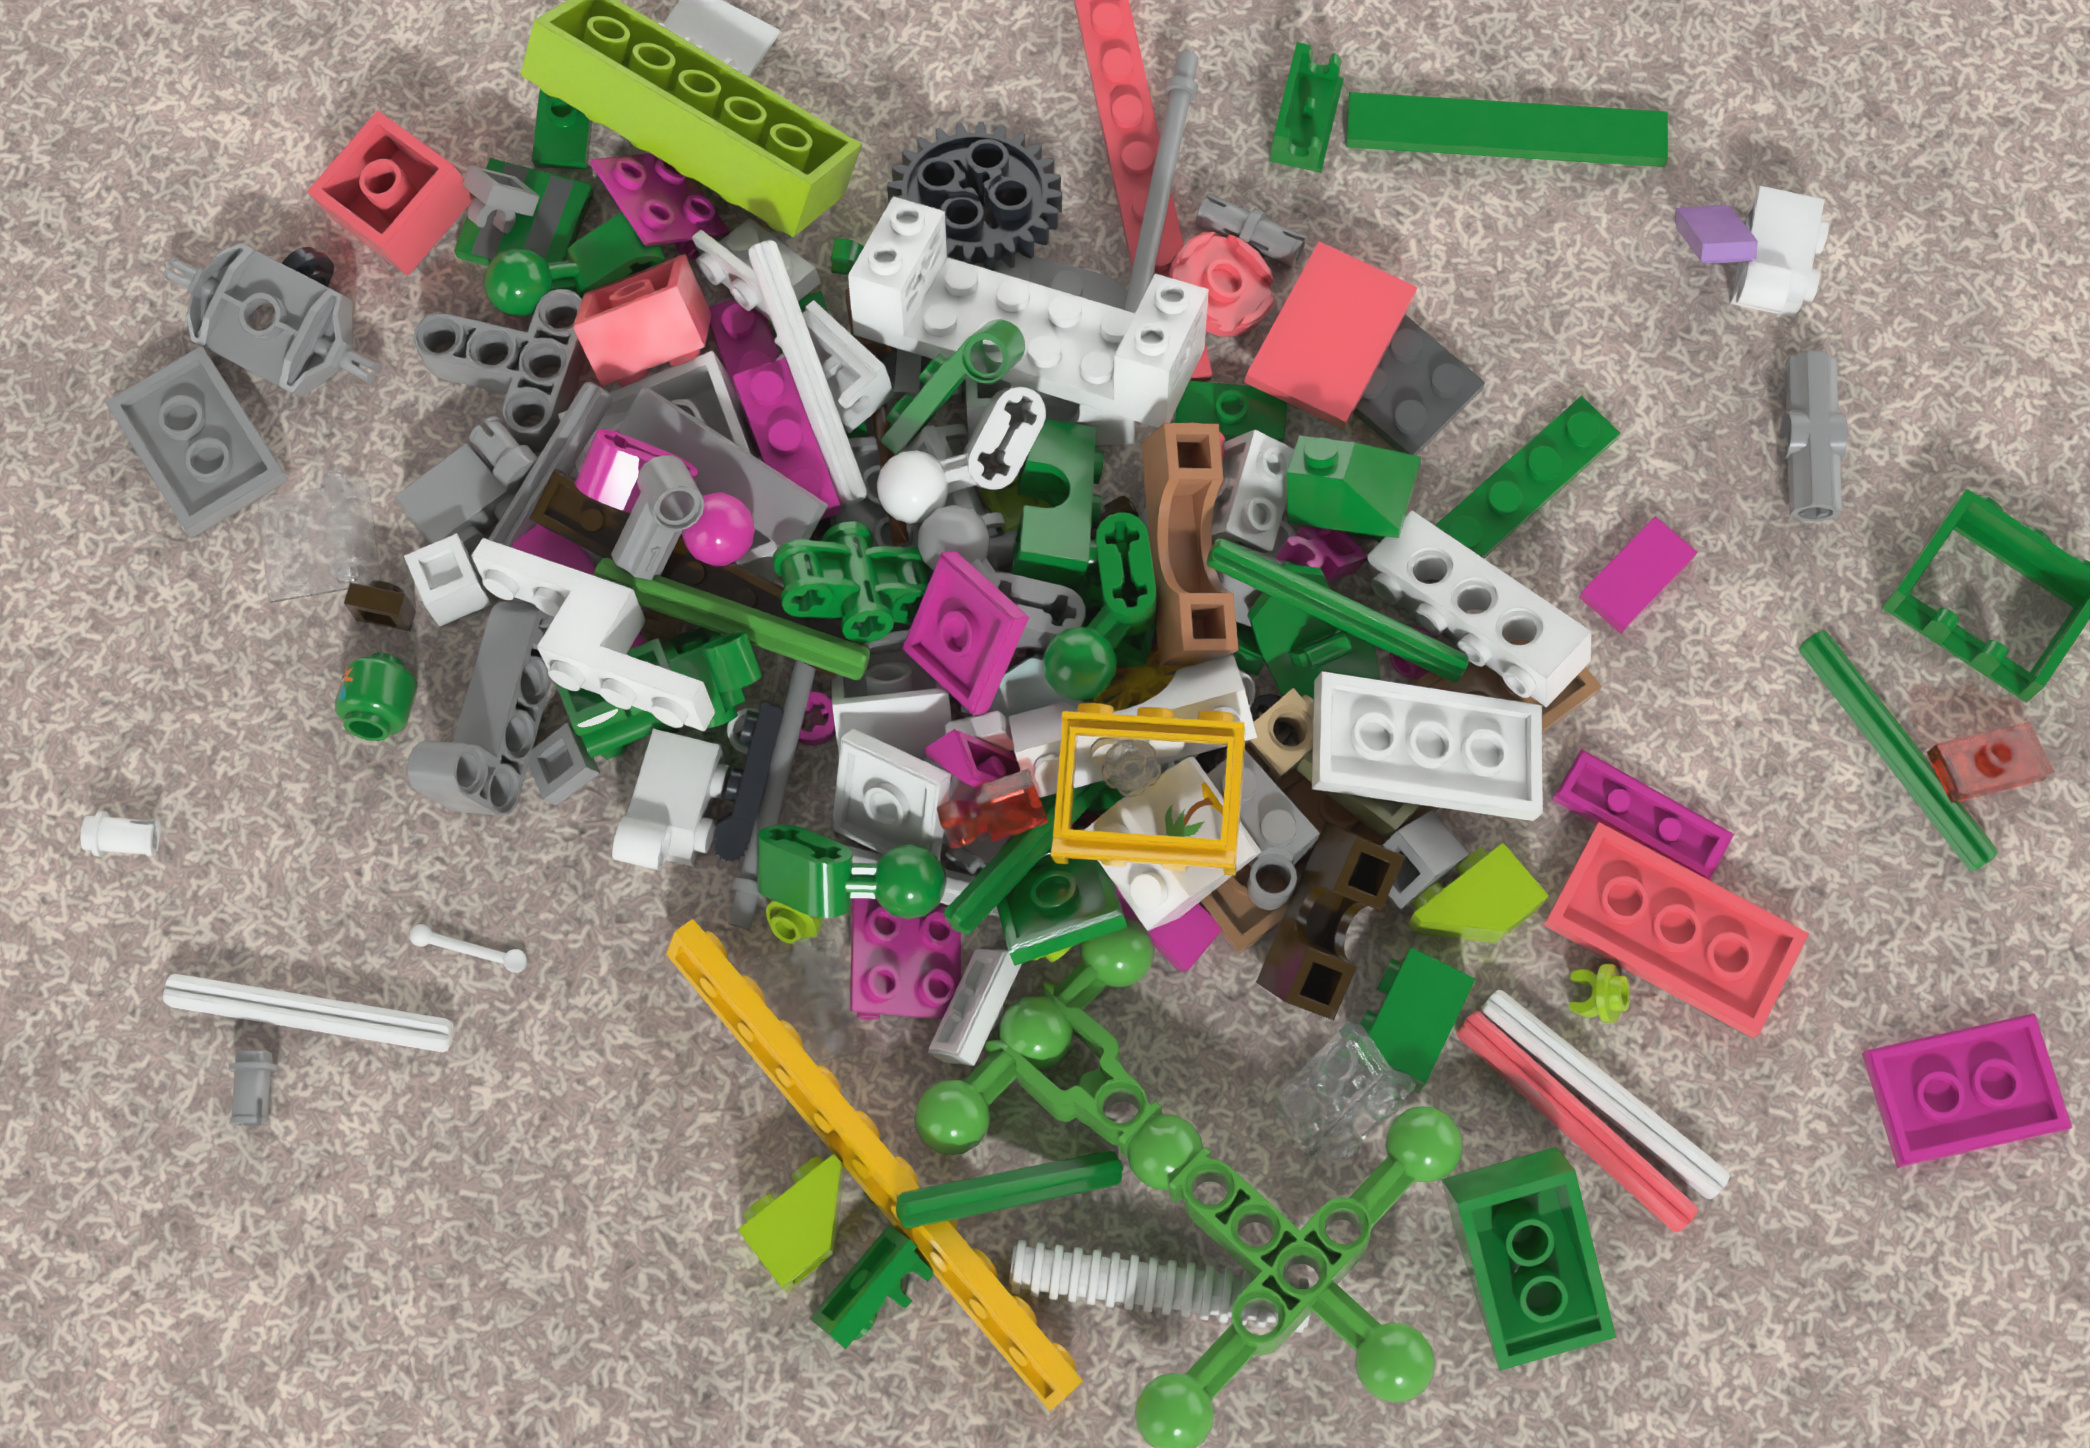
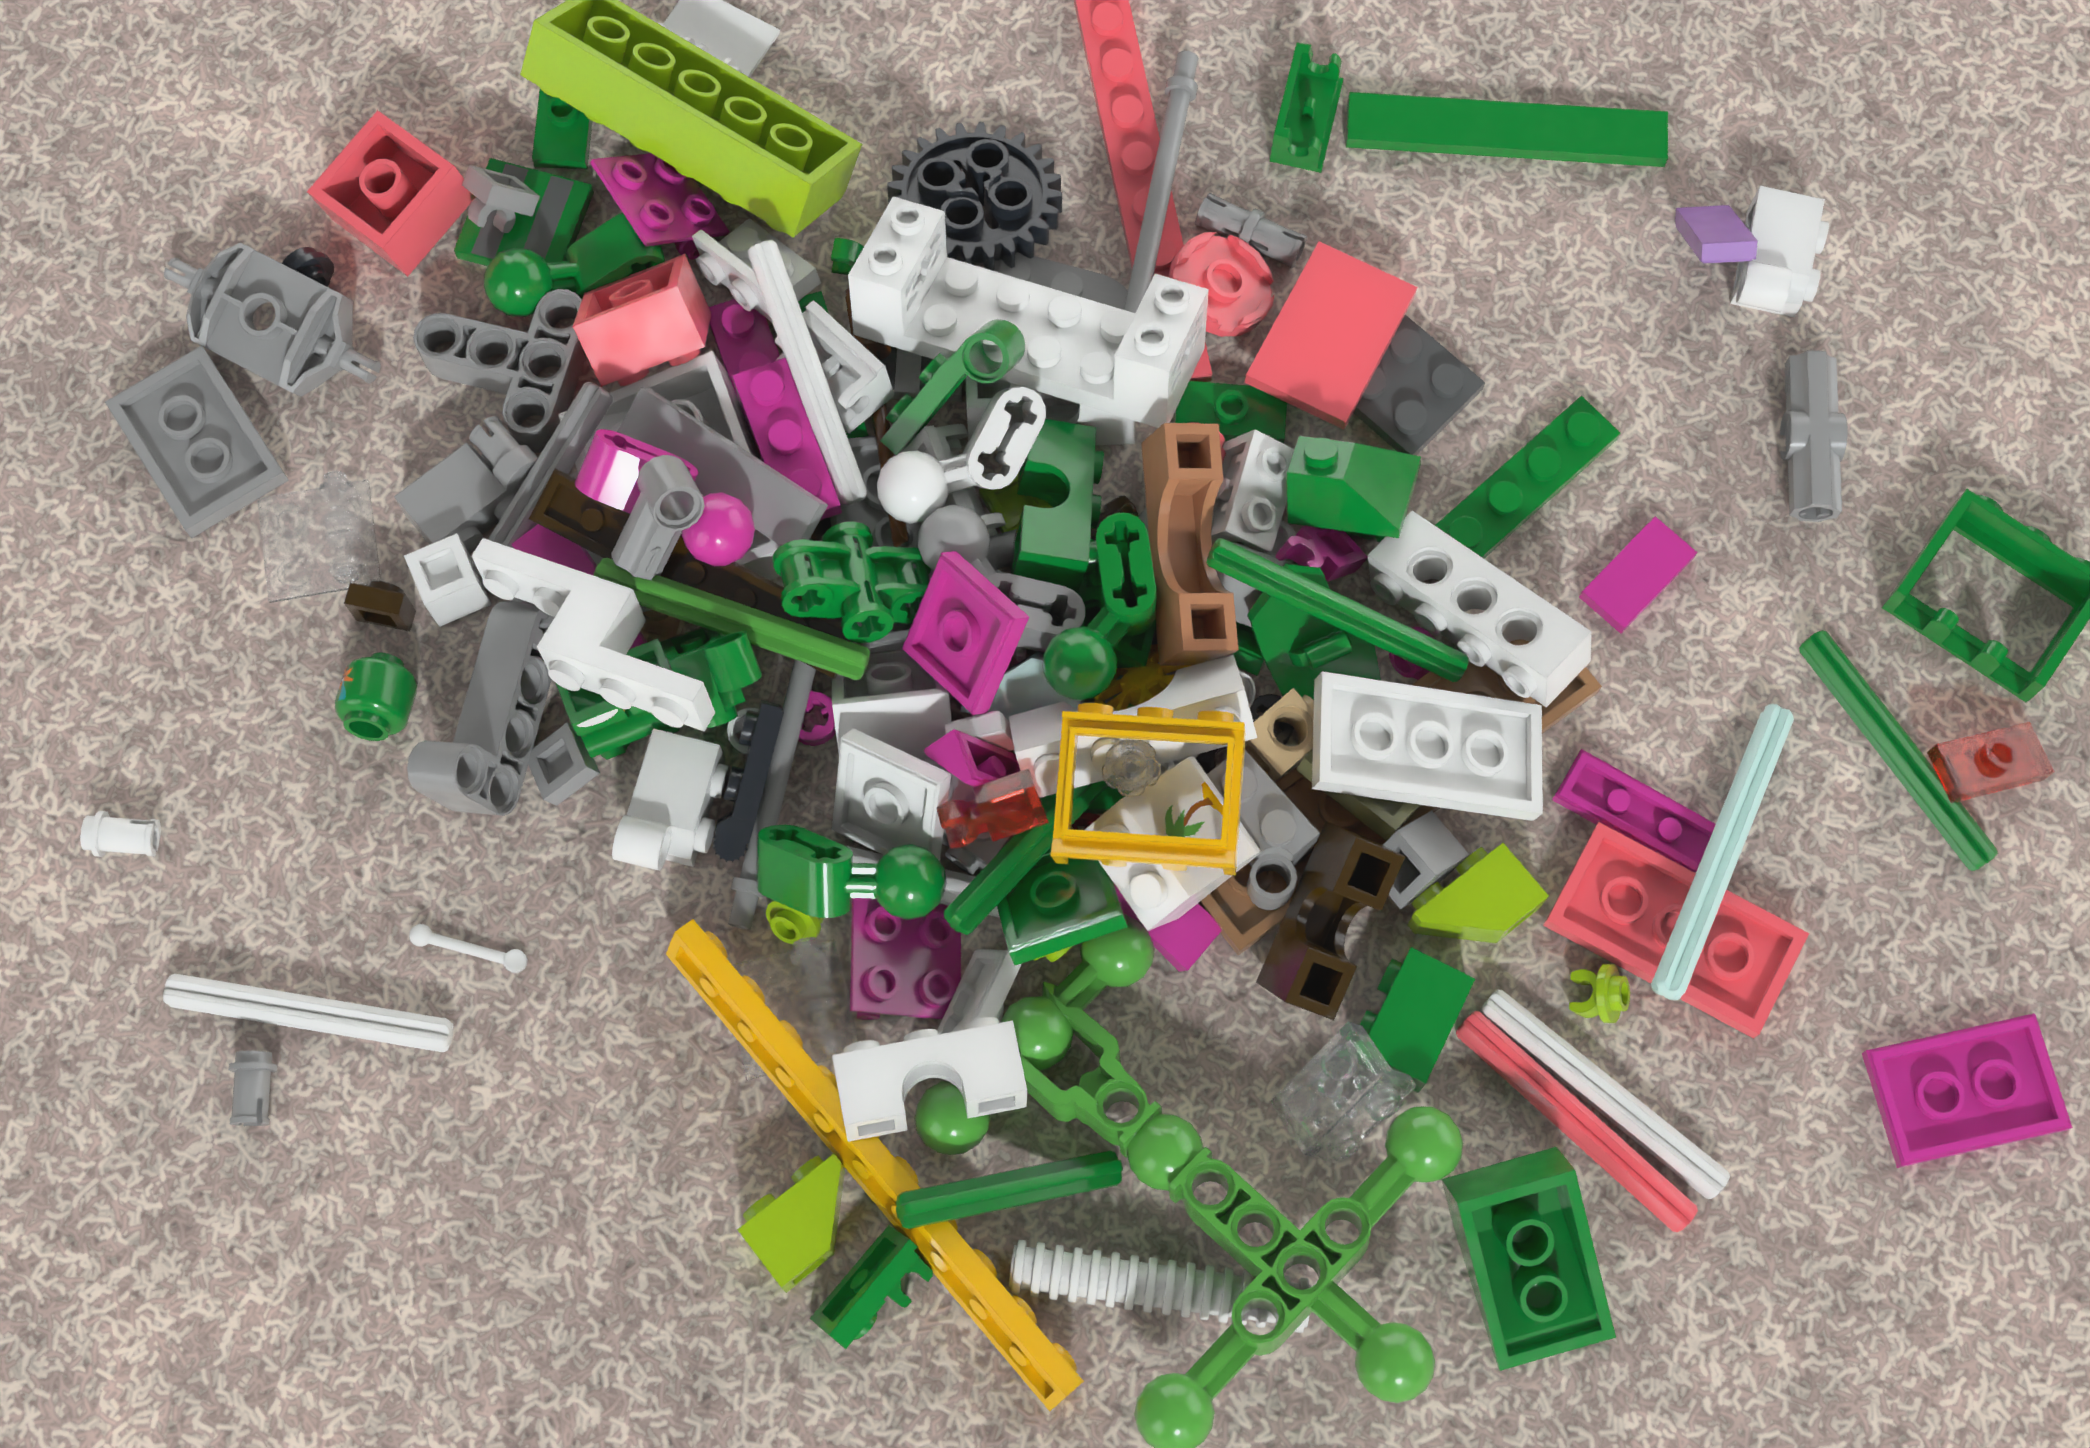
(978, 1060): none -> white arch
(1722, 853): none -> light aqua axle

